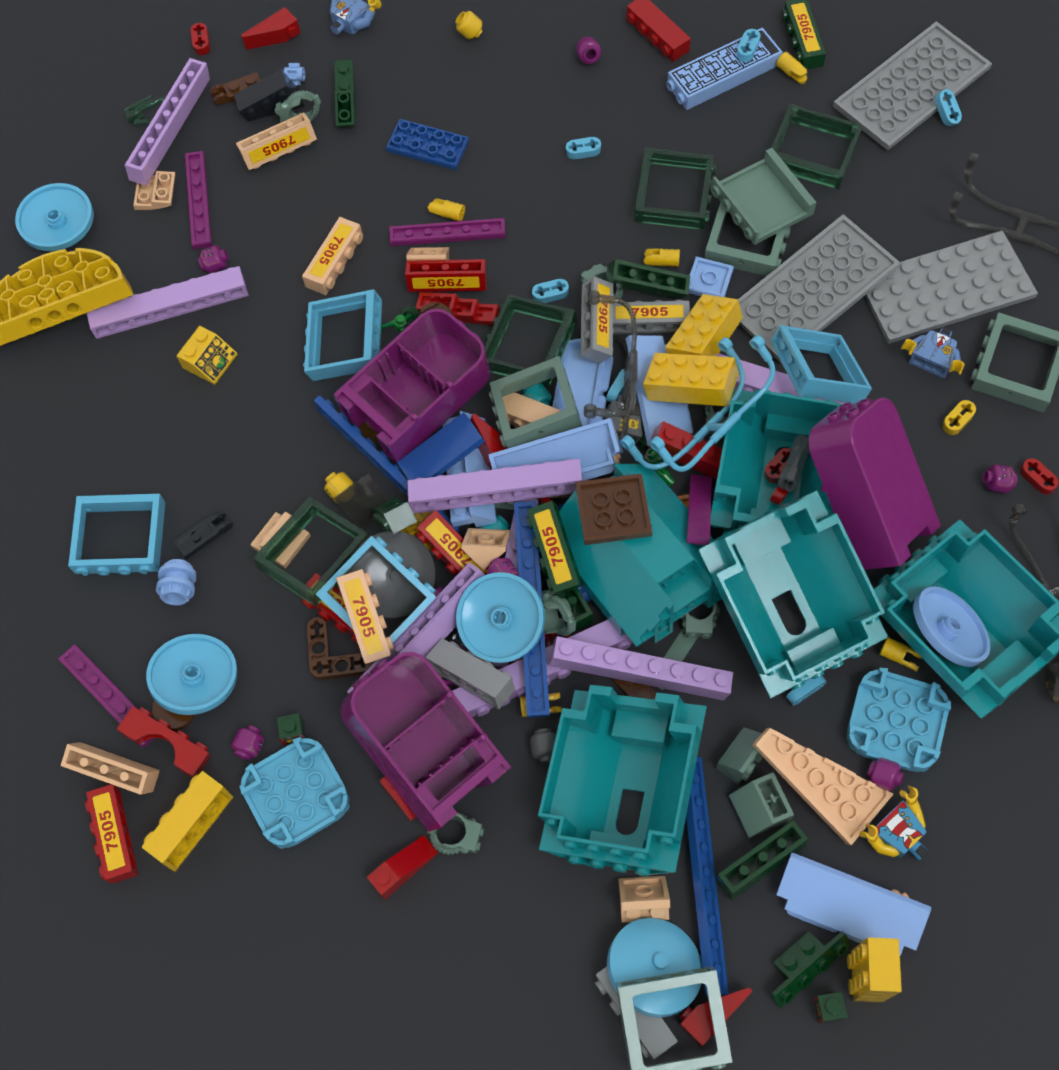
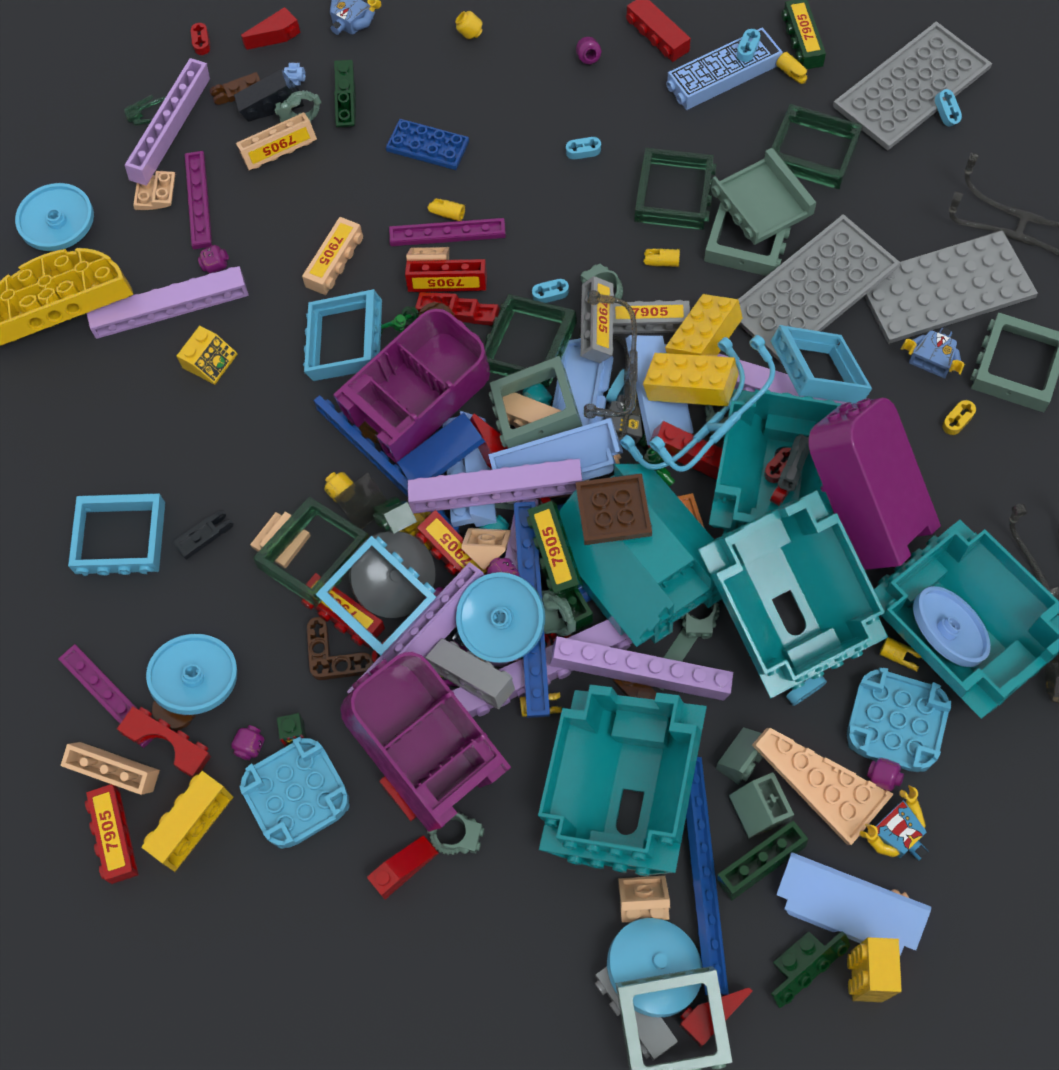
(176, 582): light blue piece -> none
(364, 616): brick -> none
(542, 745): dark grey head -> none
(648, 279): dark green brick -> none
(699, 510): magenta tile -> none
(709, 277): light blue plate -> none
(830, 1007): dark green brick -> none
(1000, 478): magenta head -> none
(1039, 476): red beam -> none

